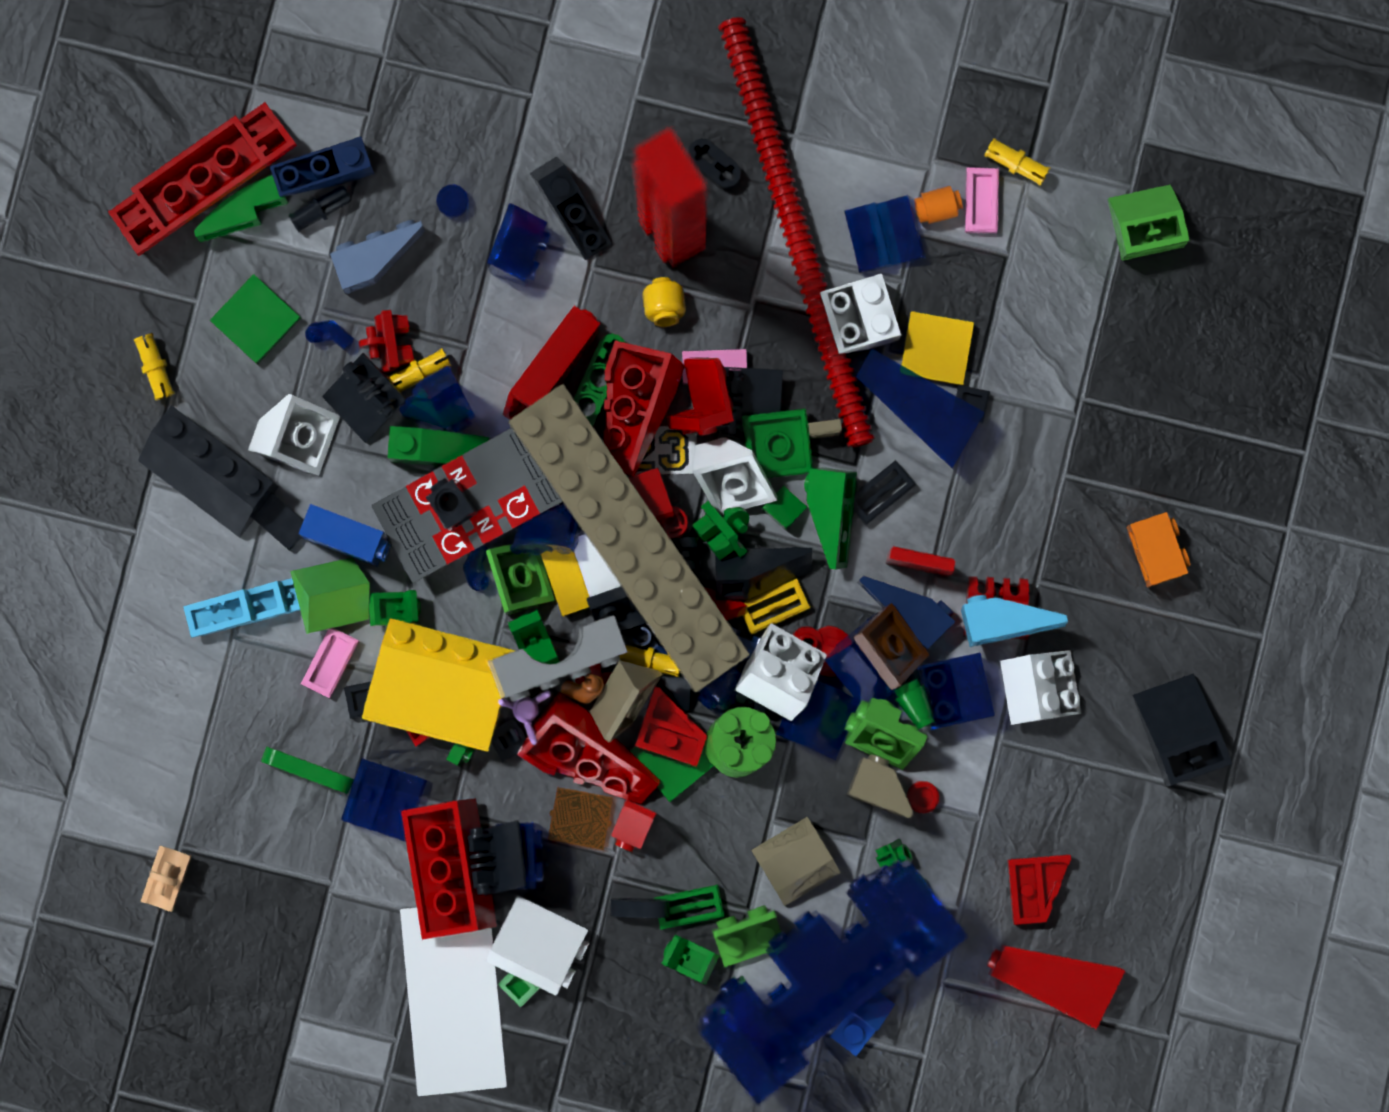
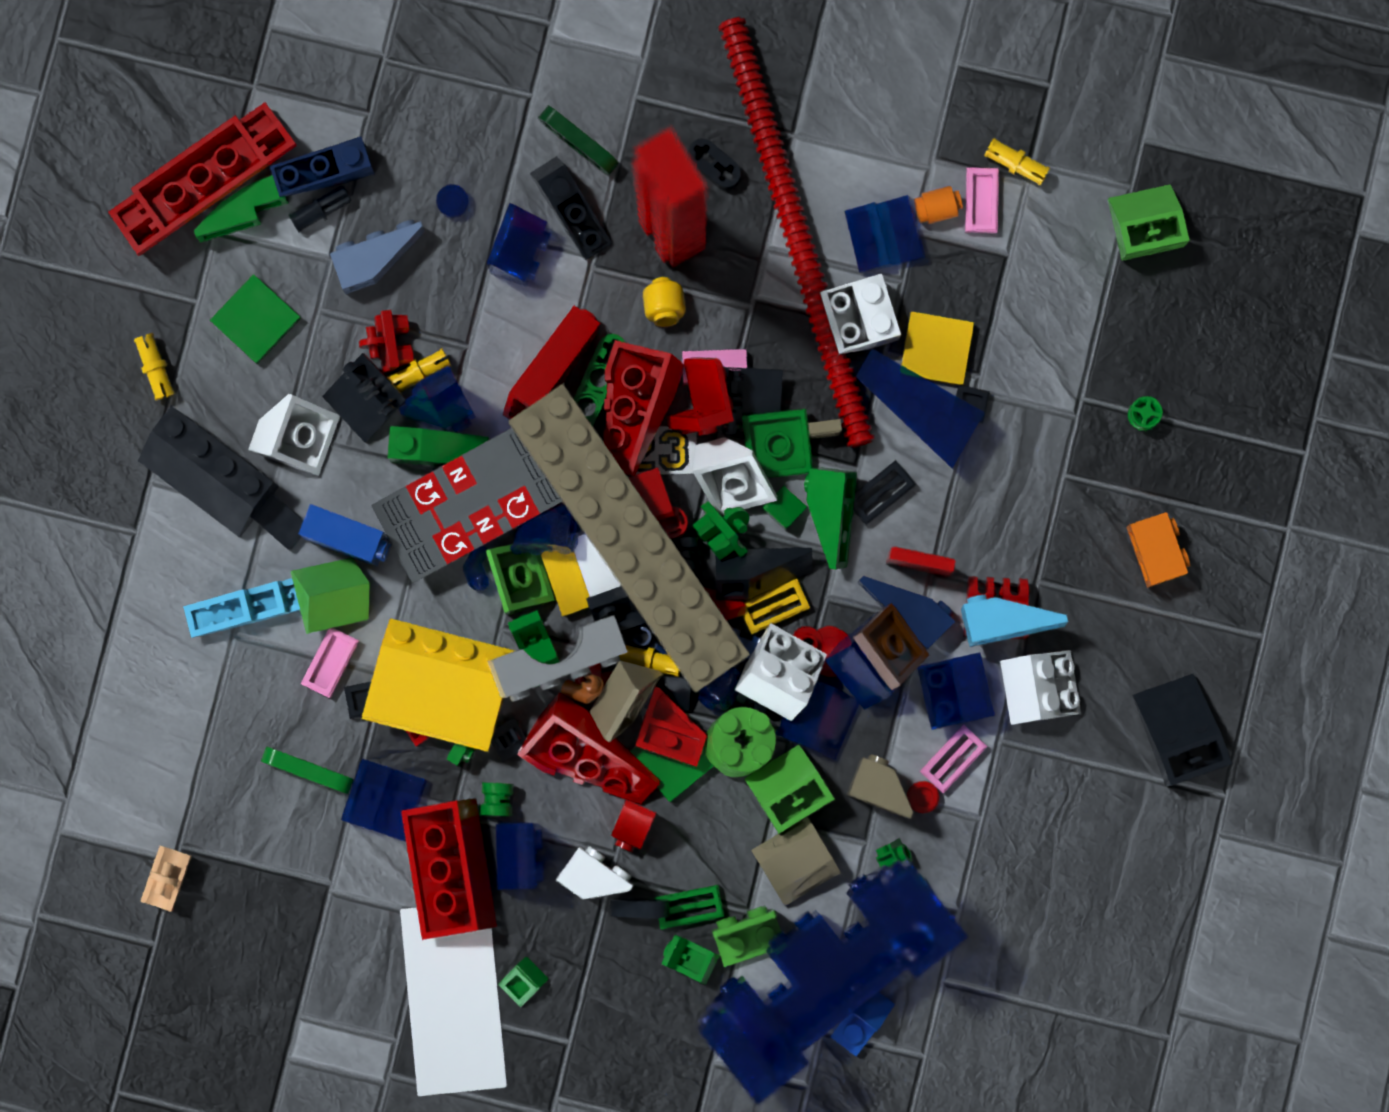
(328, 331): clear blue arm -> none
(394, 605): green bracket -> none
(463, 512): black brick -> none
(497, 799): none -> green wheel
(499, 857): black hinge -> none
(525, 711): lavender plant -> none
(538, 946): white brick -> none
(578, 140): none -> dark green beam
(580, 818): clear orange piece -> none
(592, 878): none -> white slope
(789, 789): none -> bright green slope
(879, 733): bright green plate -> none
(915, 703): green cone -> none
(934, 779): none -> bright pink tile
(1034, 886): red wing -> none
(1064, 983): red slope -> none
(1148, 408): none -> green wheel

